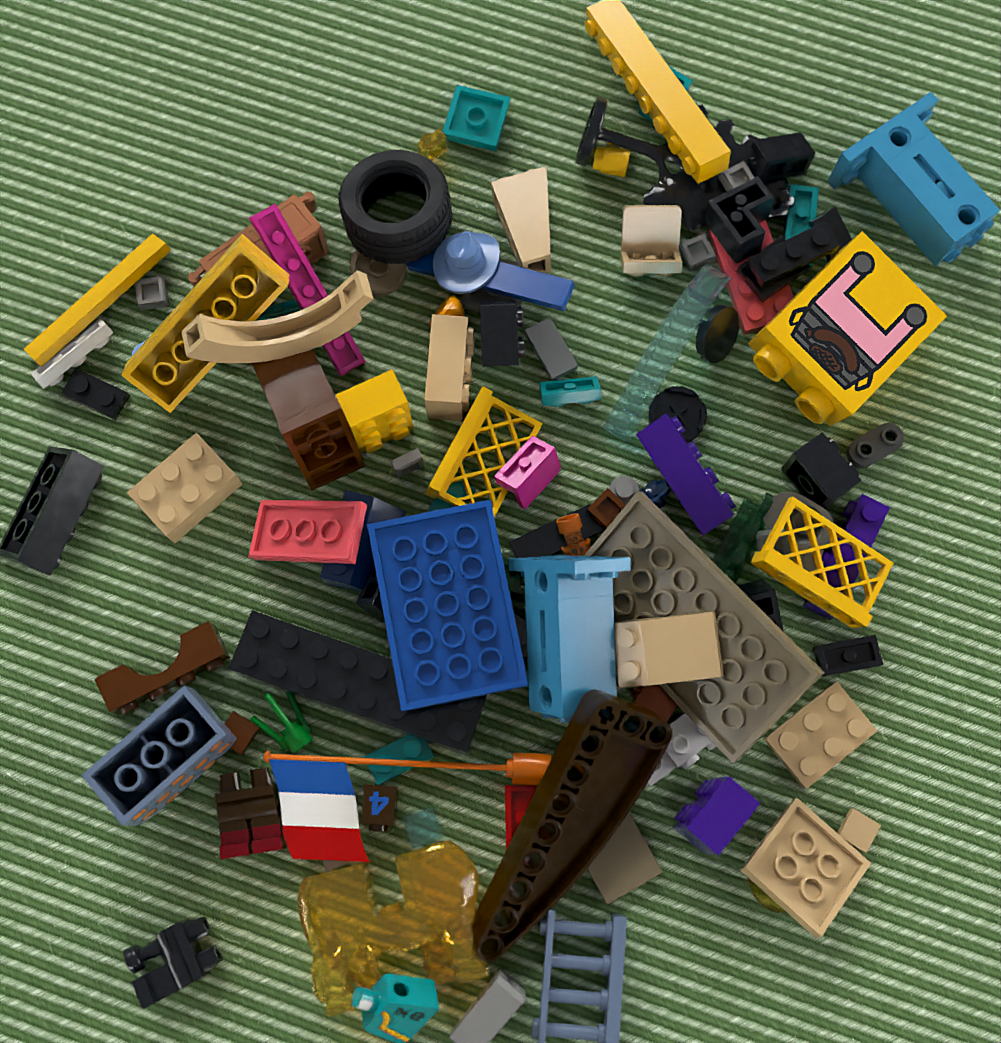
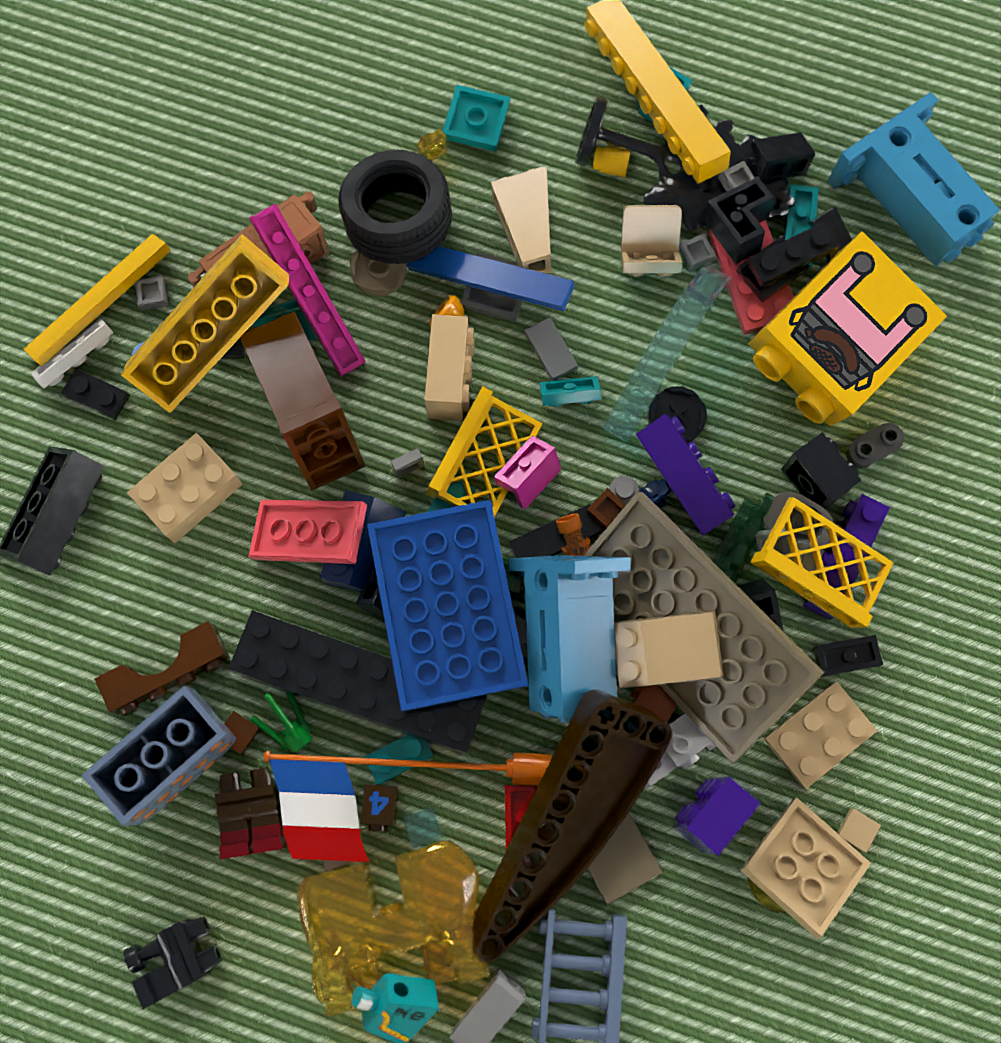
(282, 336): tan arch -> none
(376, 411): yellow brick -> none
(466, 262): medium blue hat -> none
(500, 333): black brick -> none
(717, 334): black tile -> none

